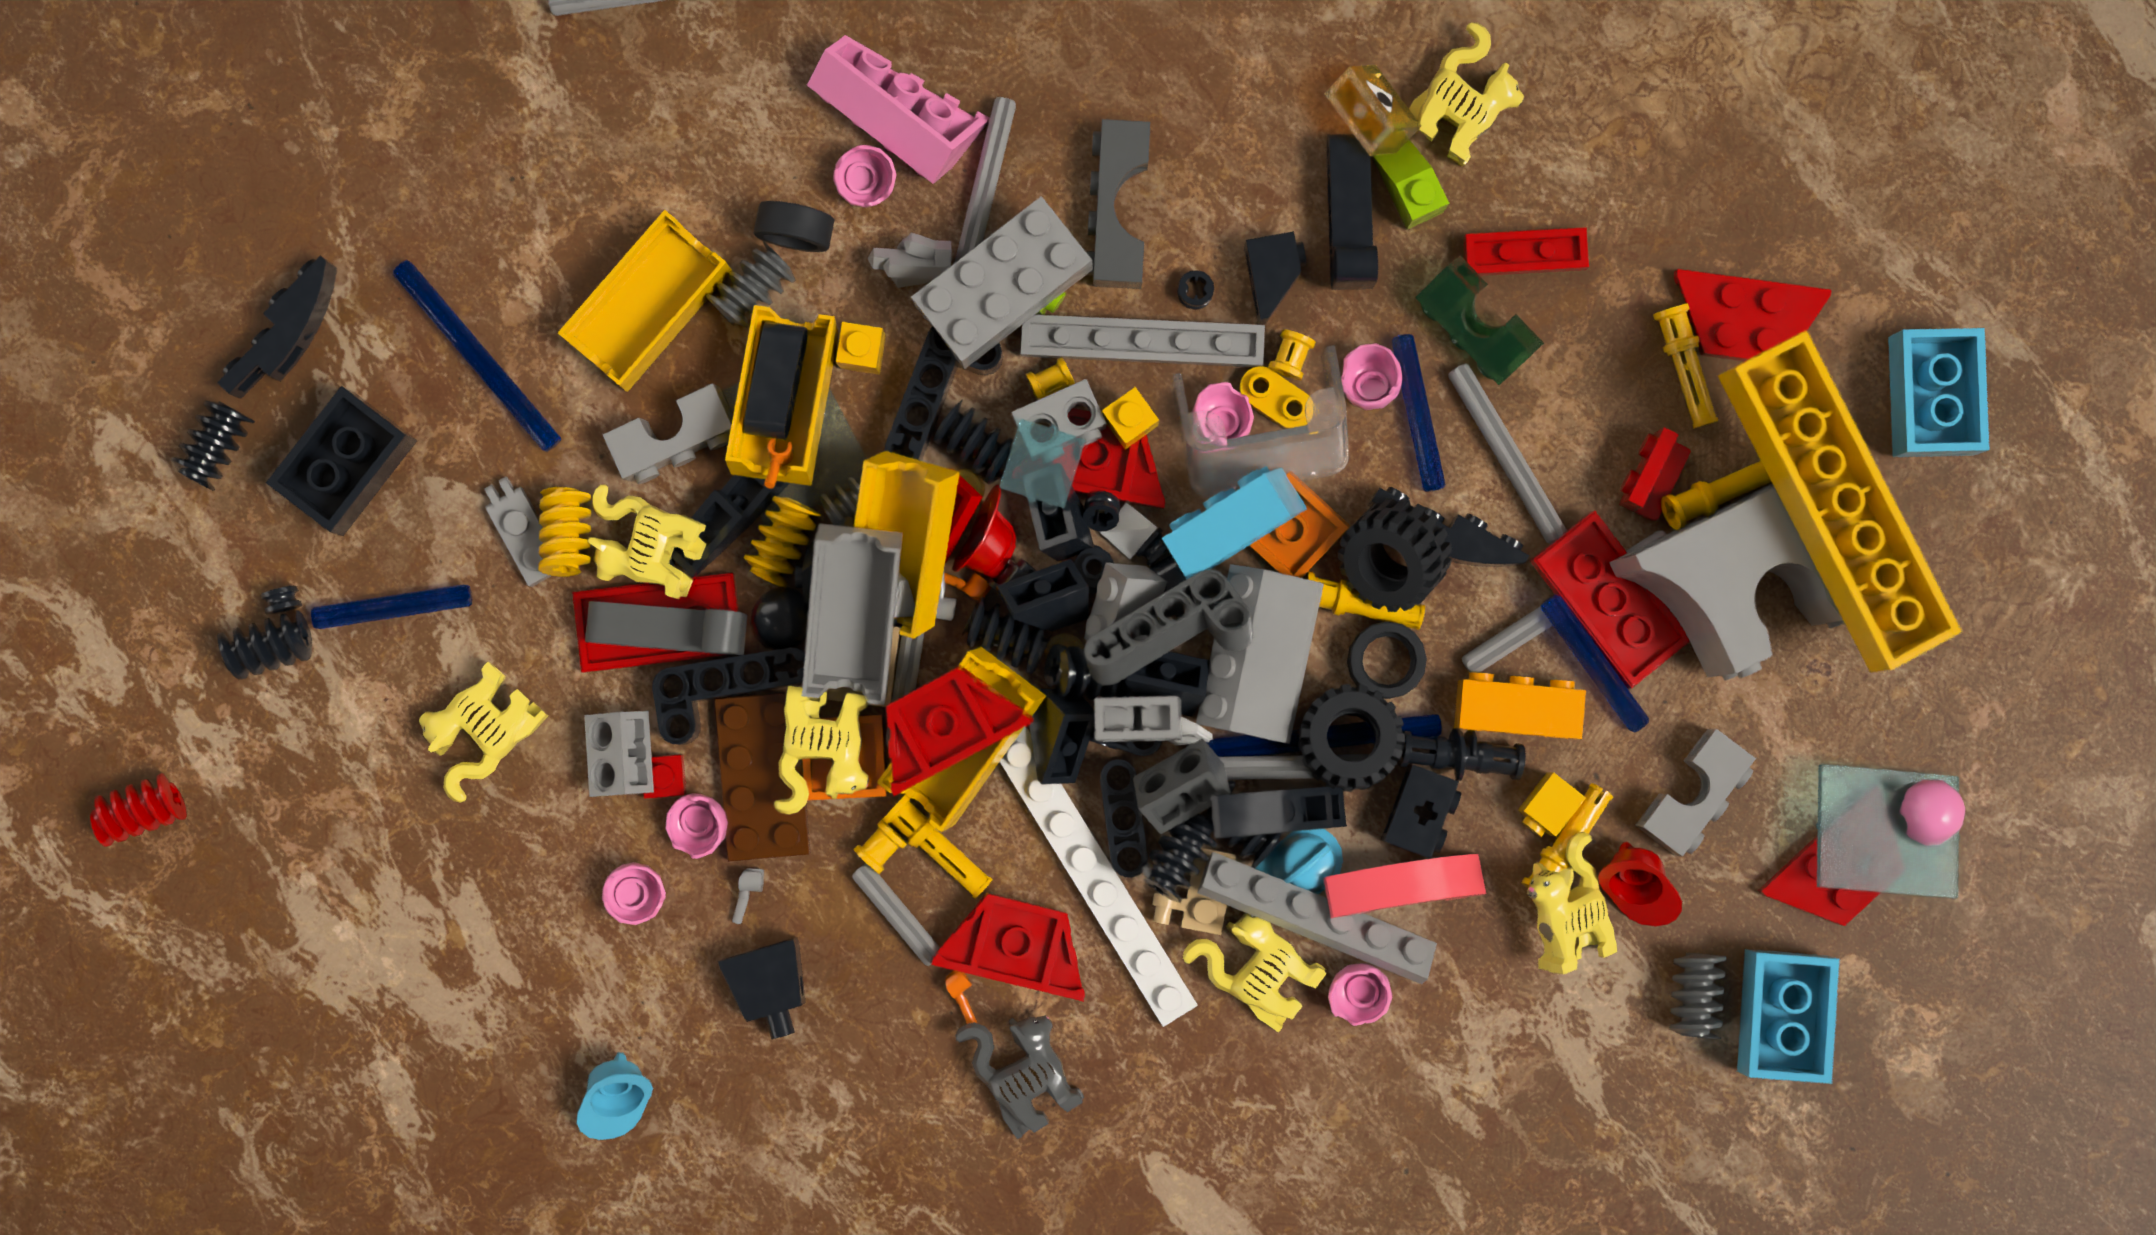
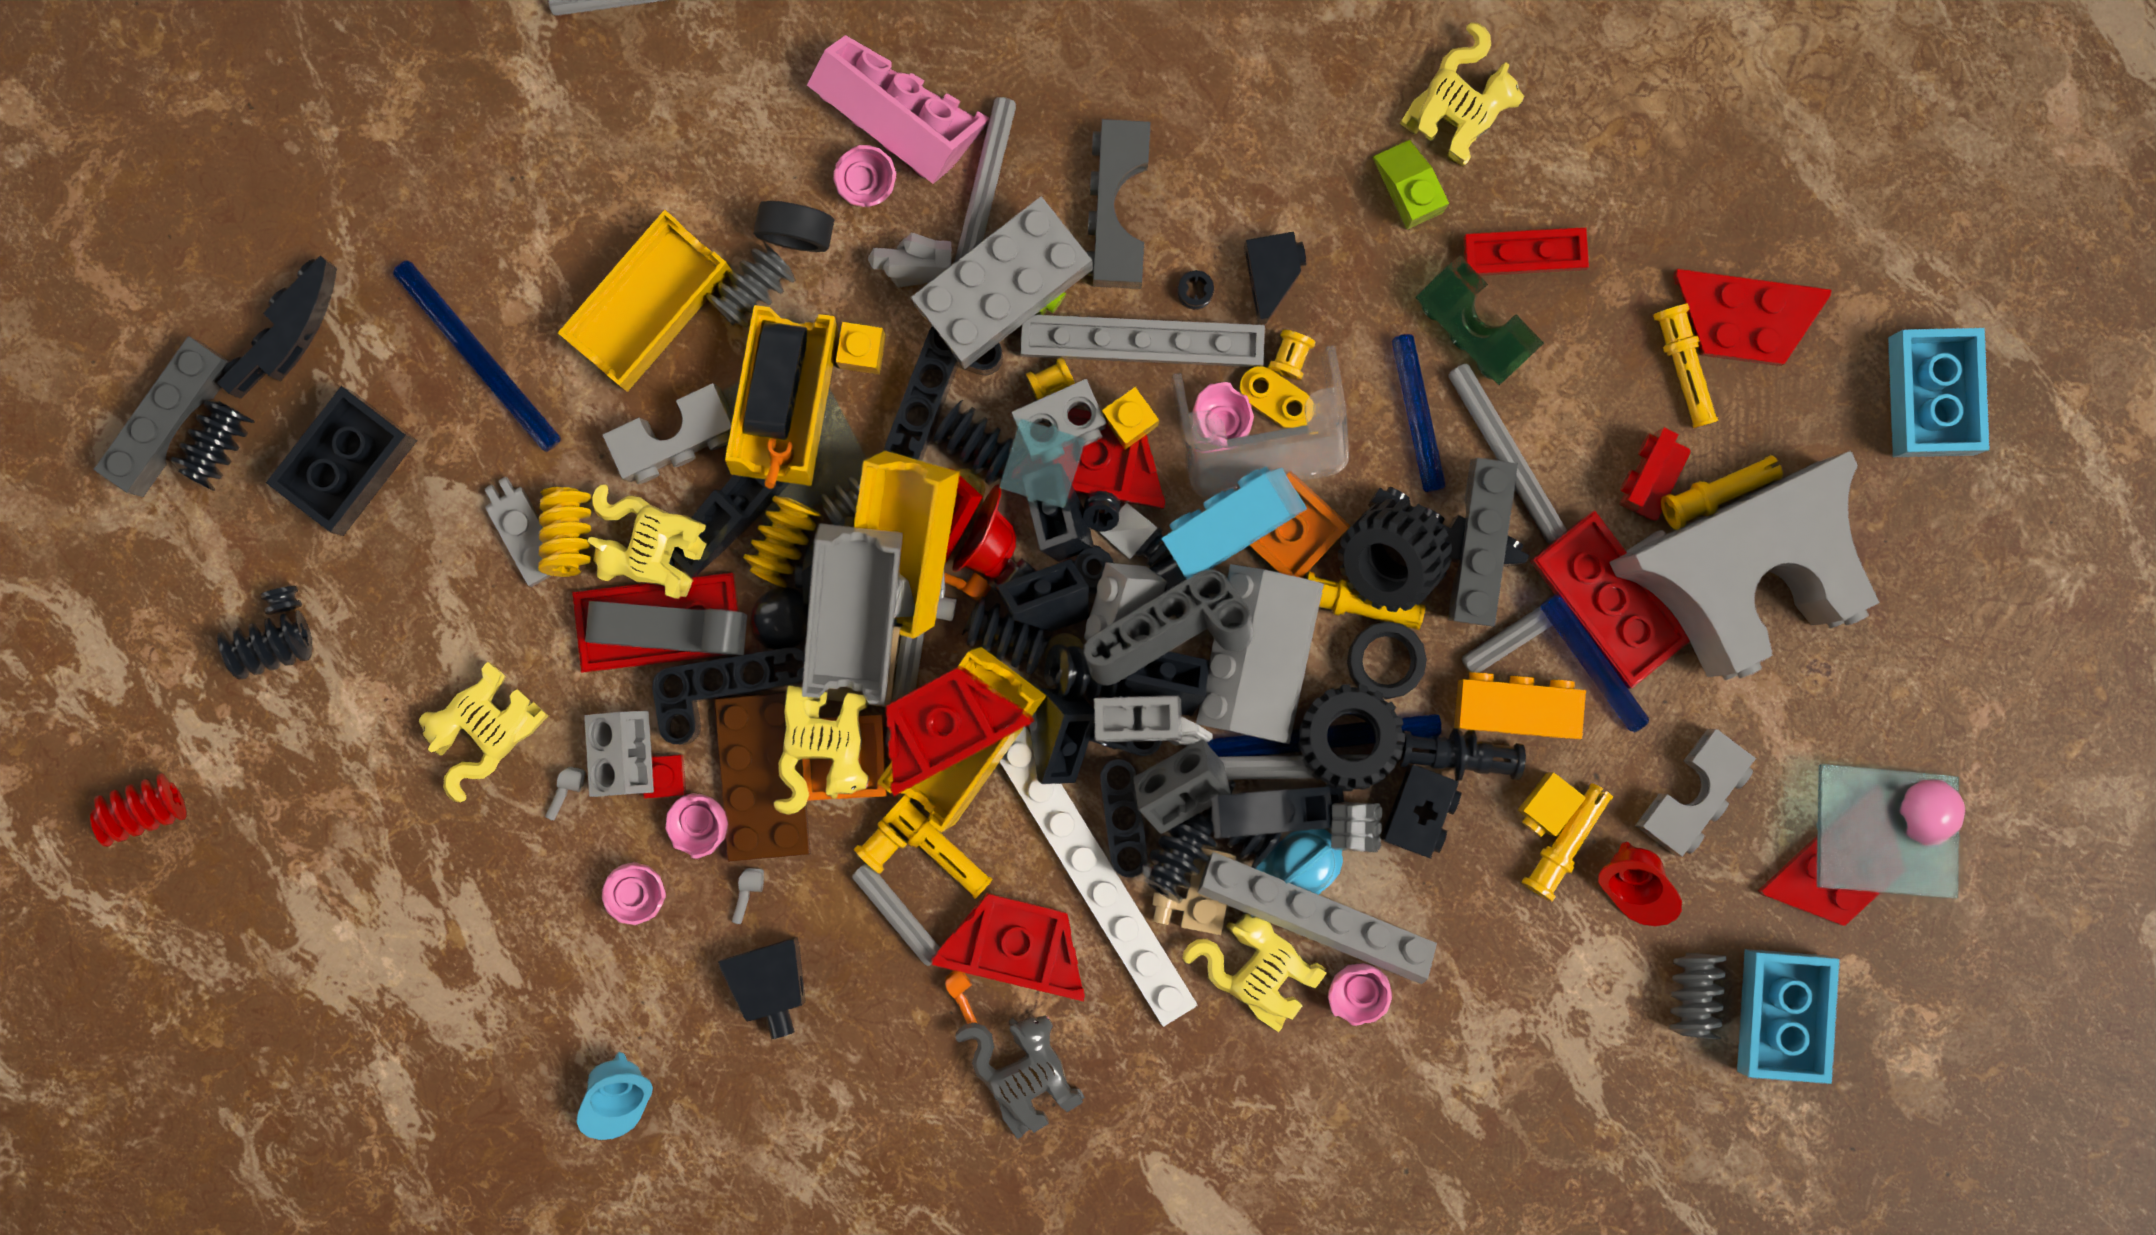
(142, 444): none -> dark grey arch
(391, 606): clear blue axle -> none
(568, 779): none -> light grey hand
(1350, 214): black beam -> none
(1356, 827): none -> dark grey hand
(1371, 376): bright pink hair -> none
(1372, 110): clear yellow brick -> none
(1404, 884): coral slope -> none
(1484, 542): none -> dark grey arch
(1567, 916): light yellow animal -> none
(1839, 503): yellow brick -> none

